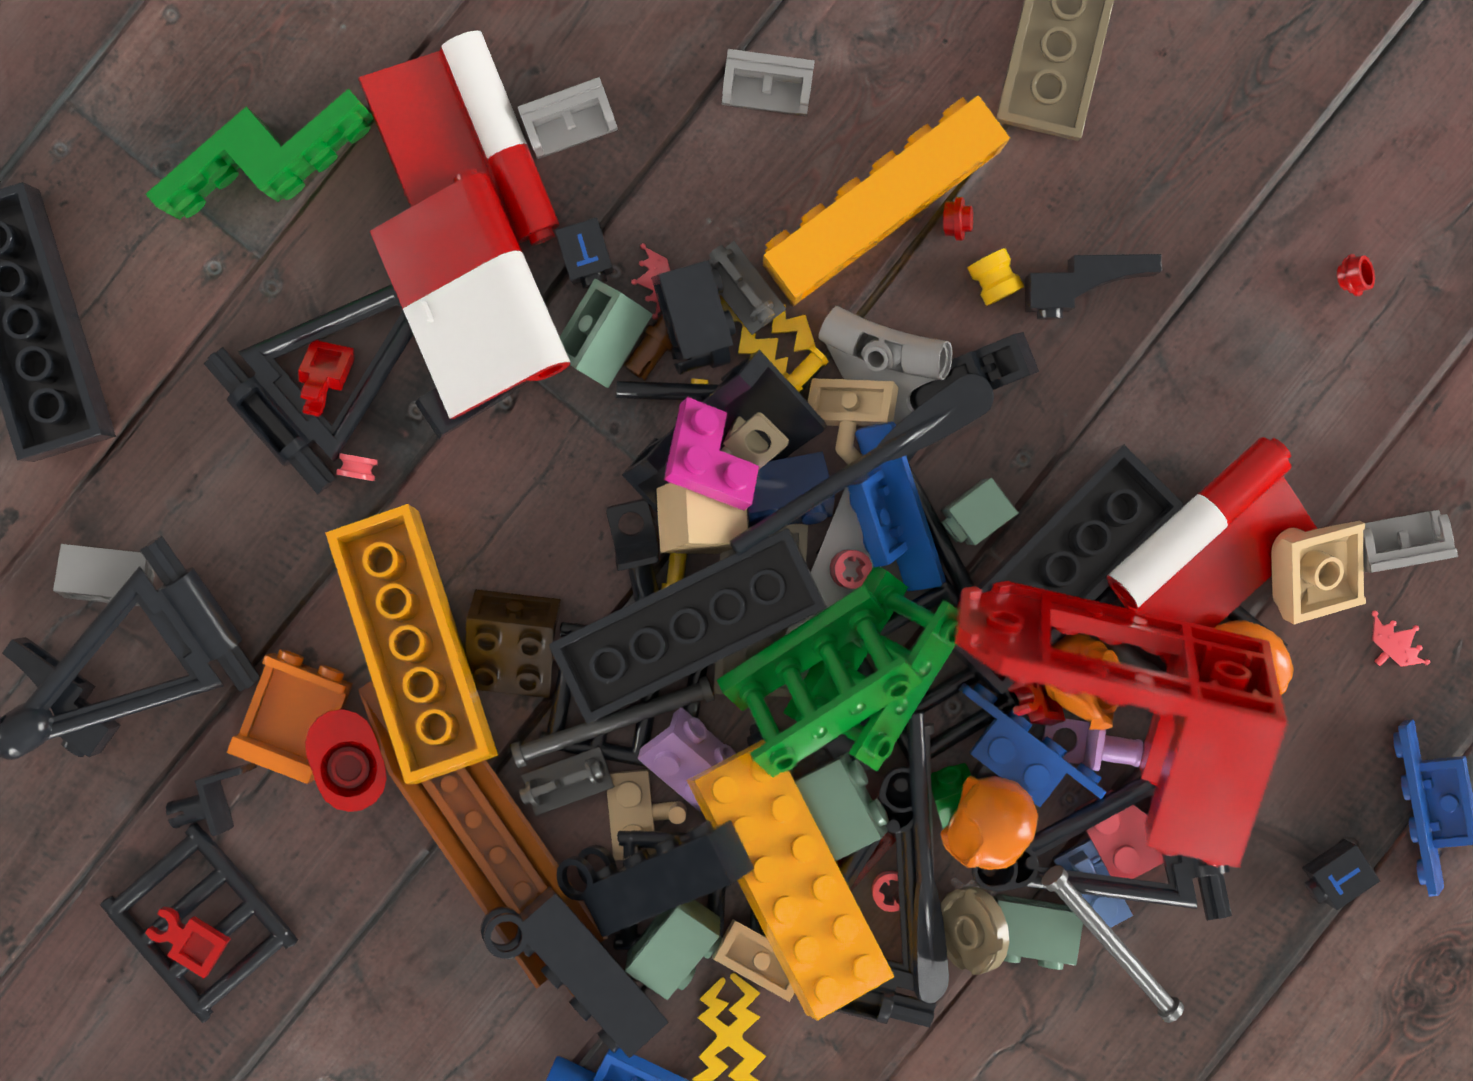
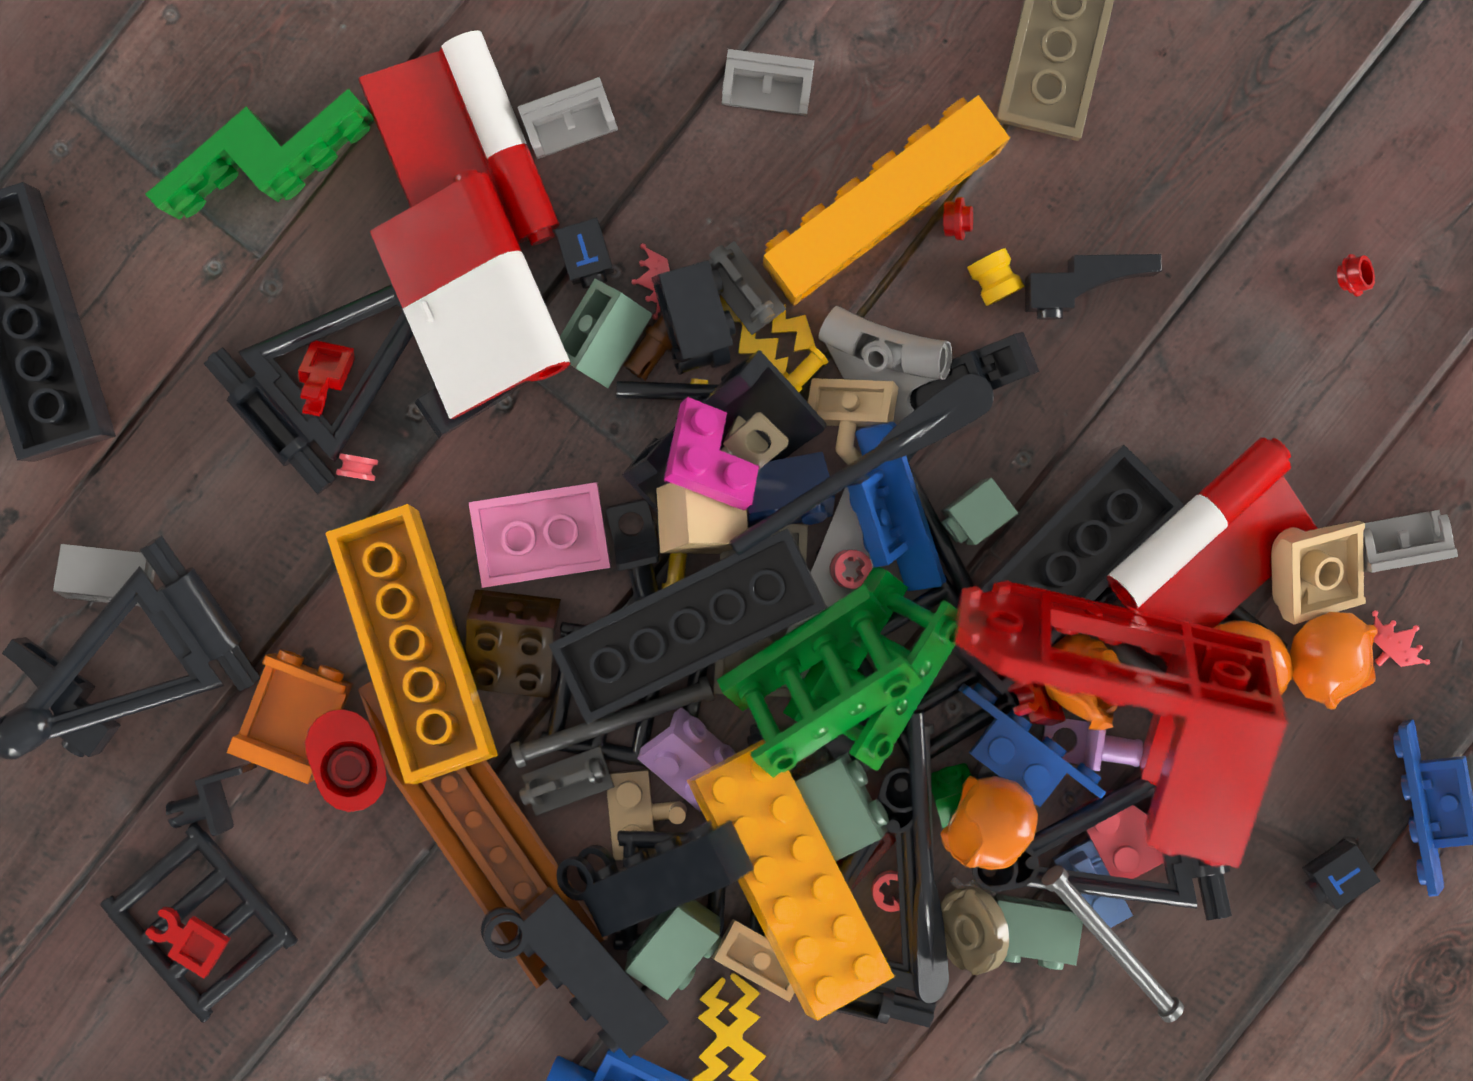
(539, 535): none -> bright pink plate
(1333, 657): none -> orange helmet

